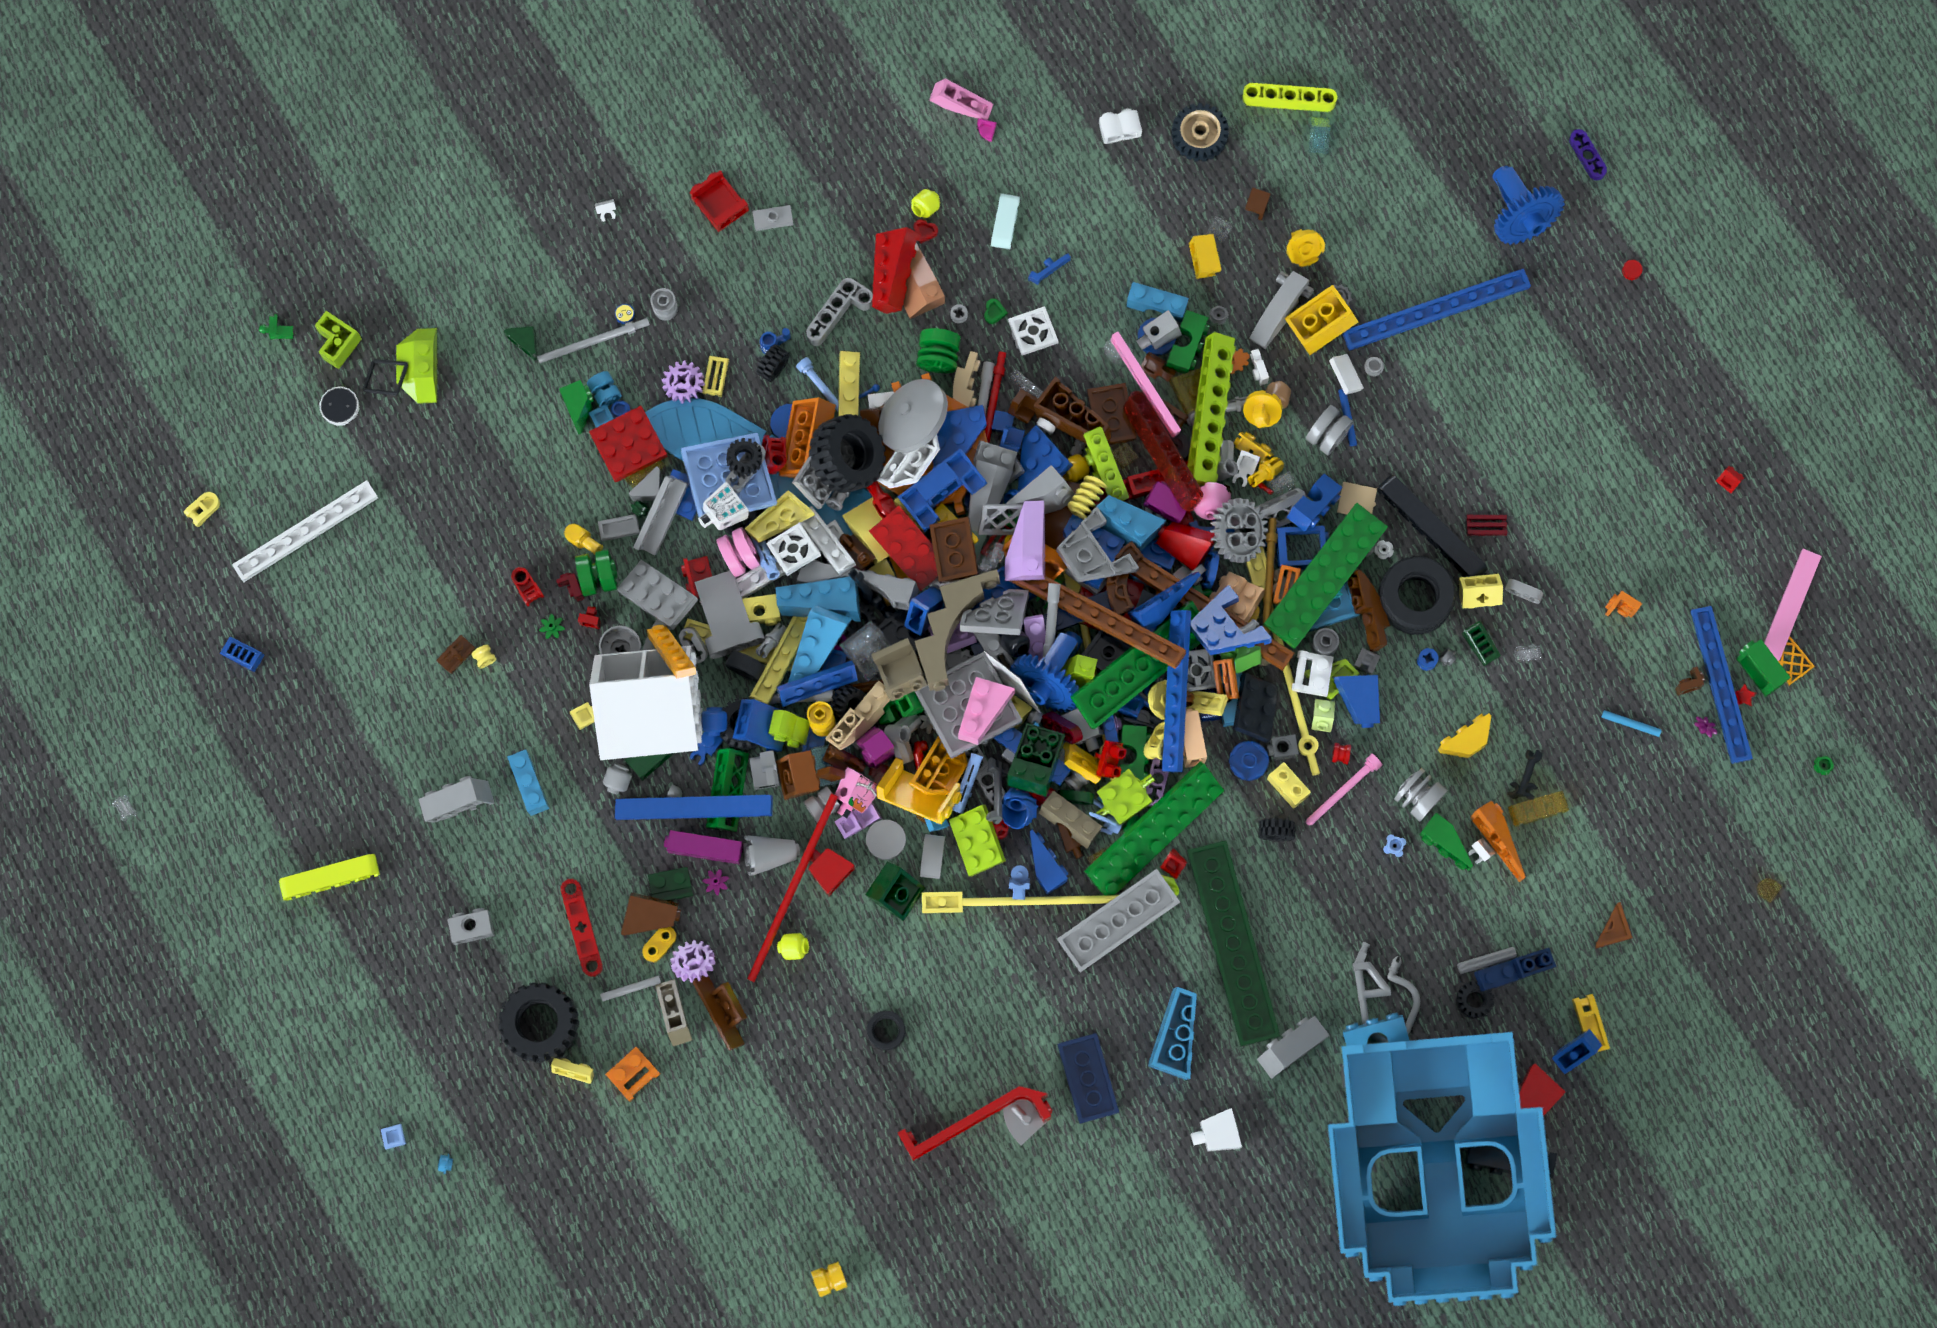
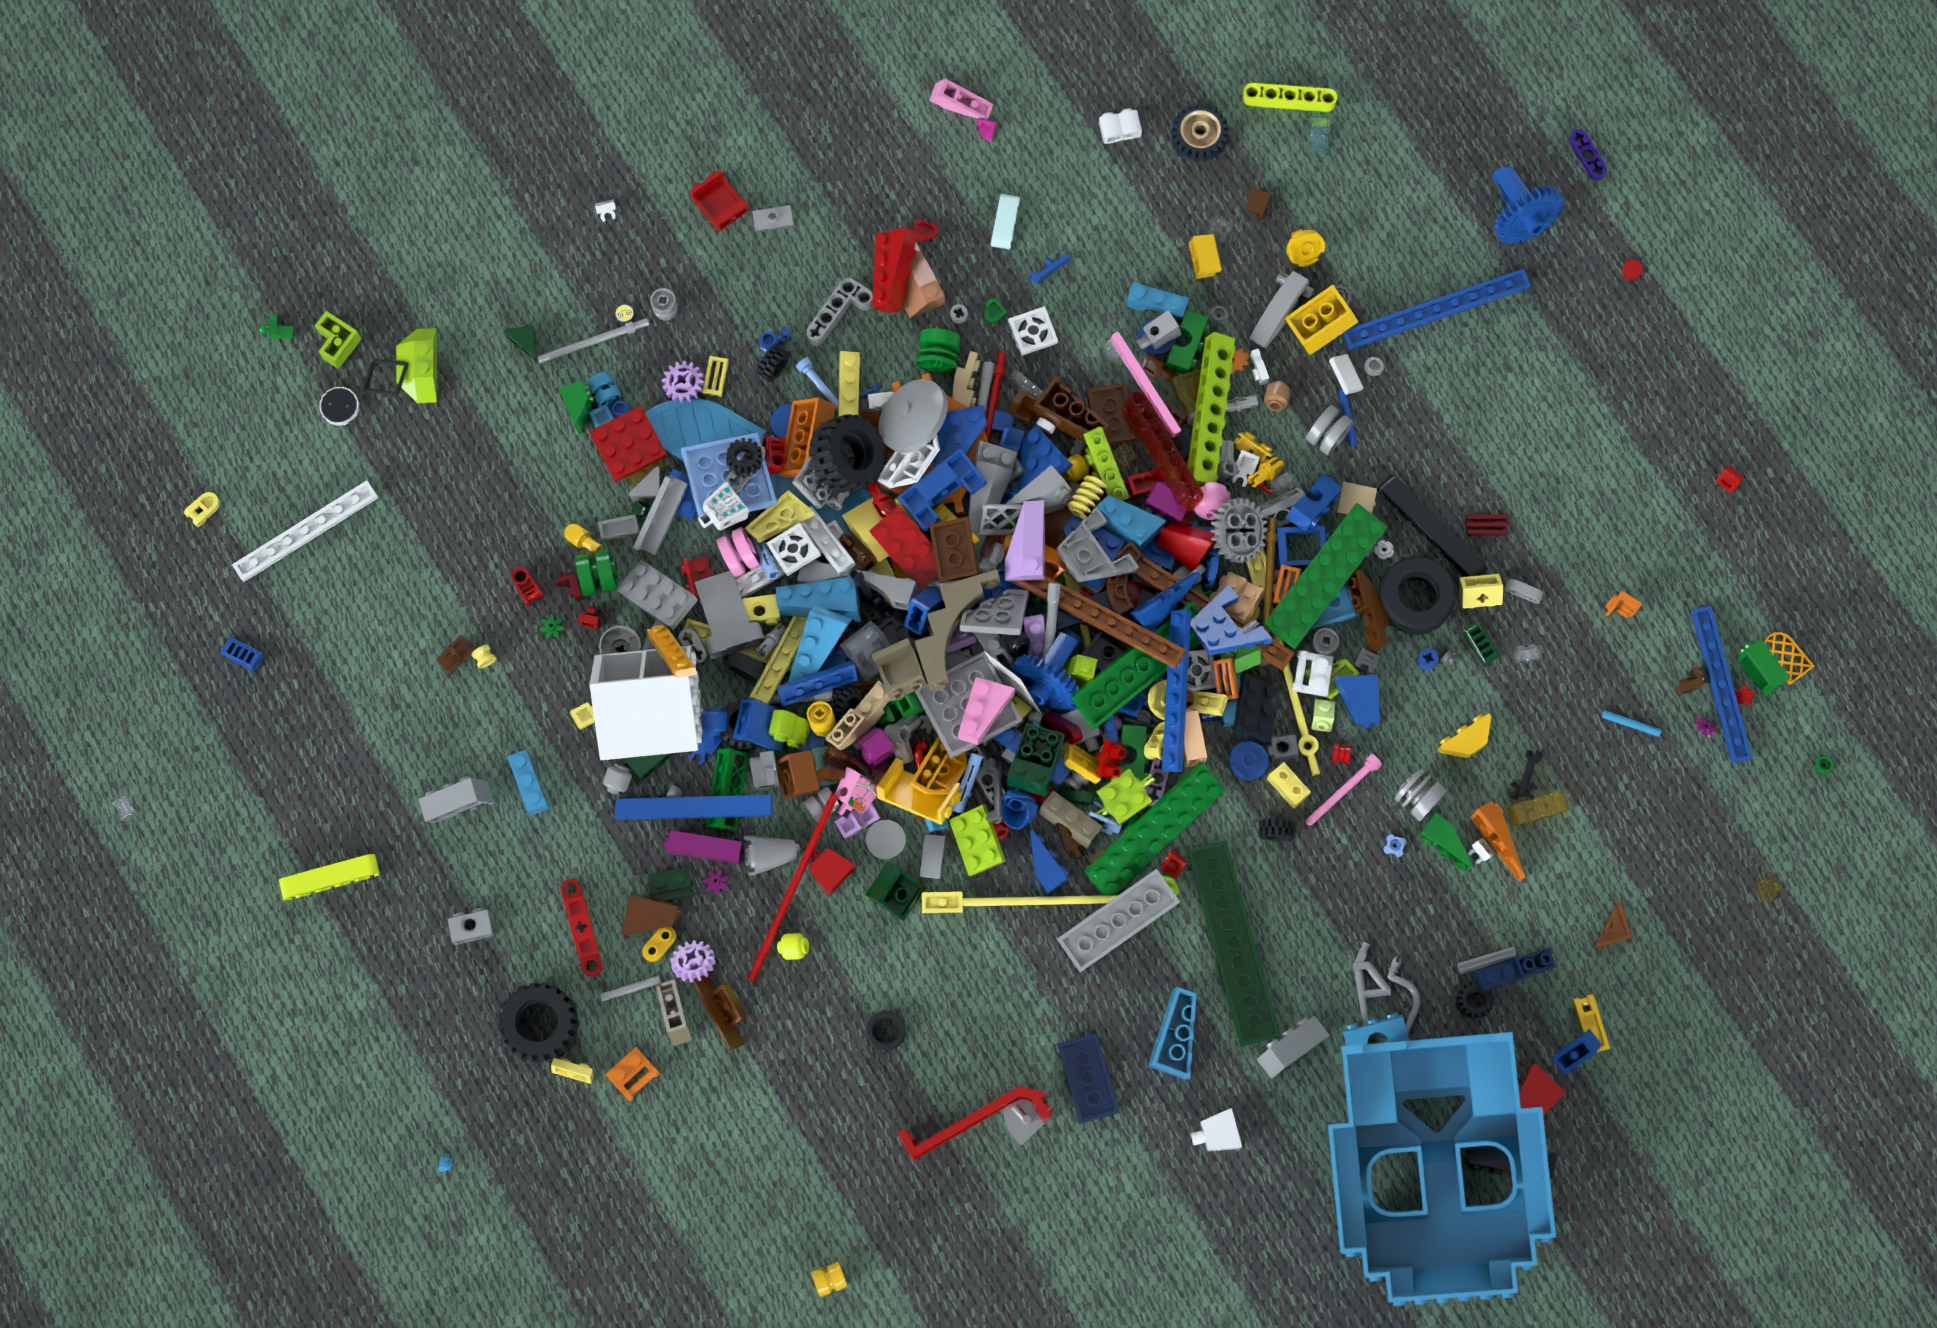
(393, 1136): light blue tile -> none
(925, 203): neon yellow head -> none
(1019, 882): medium blue hips -> none
(1262, 409): yellow tile -> none
(1791, 602): bright pink tile -> none

